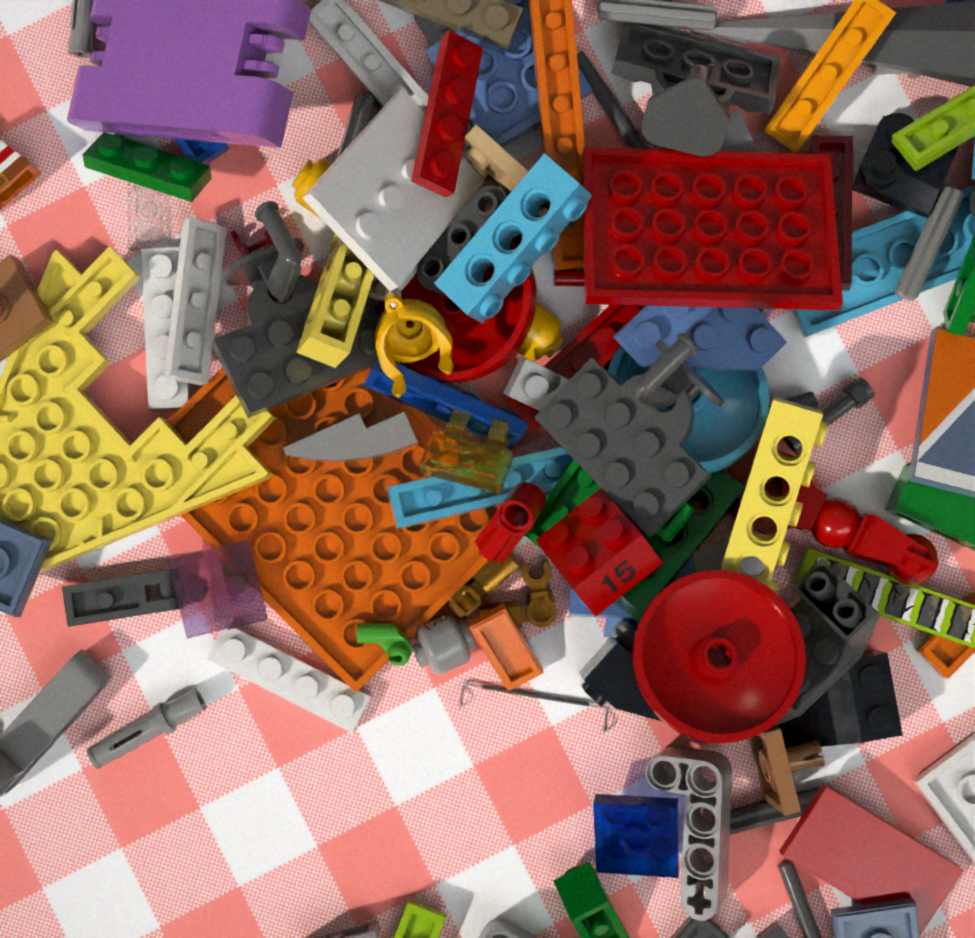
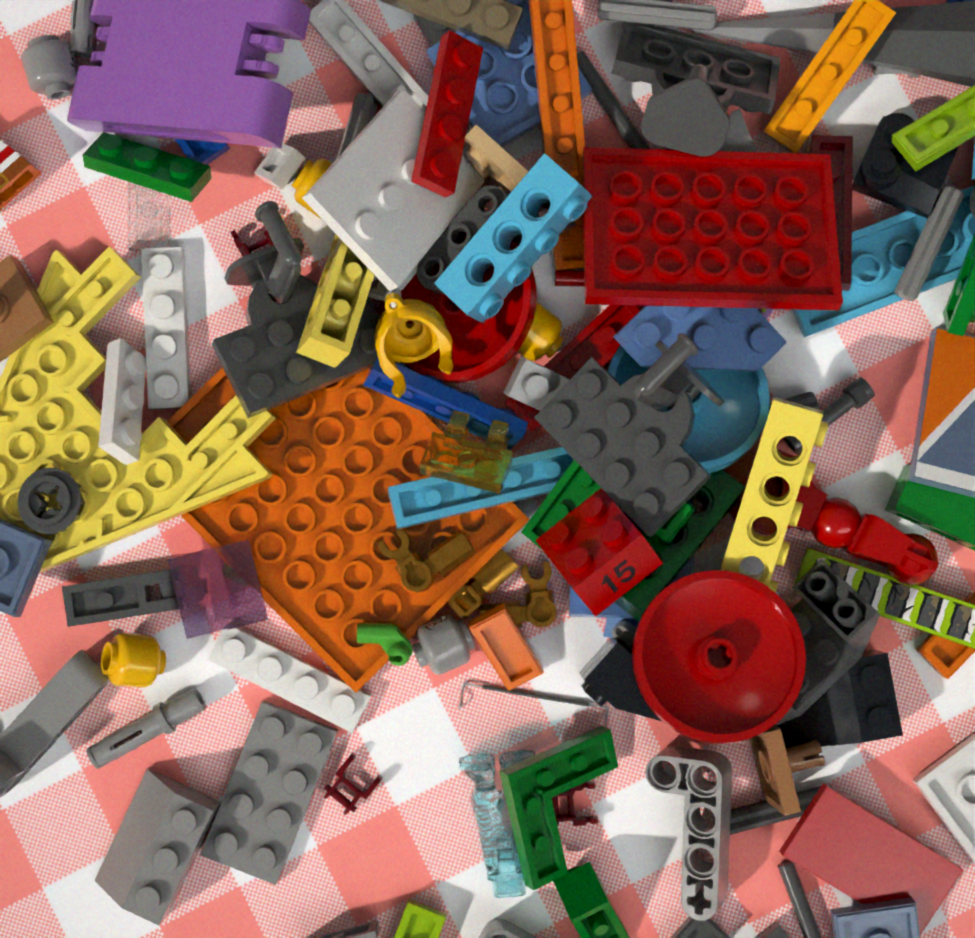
(33, 506): none -> dark grey gear
(49, 66): none -> light grey head
(122, 402): none -> white plate
(133, 660): none -> yellow head
(156, 846): none -> light grey slope
(195, 301): white plate -> none
(269, 792): none -> light grey plate
(280, 166): none -> white plate
(333, 792): none -> dark red piece
(355, 441): light grey slope -> none
(419, 574): none -> pearl gold bar
(494, 820): none -> clear light blue piece
(511, 522): red piece -> none
(529, 796): none -> green plate
(577, 821): none -> dark red piece
(636, 835): clear blue plate -> none

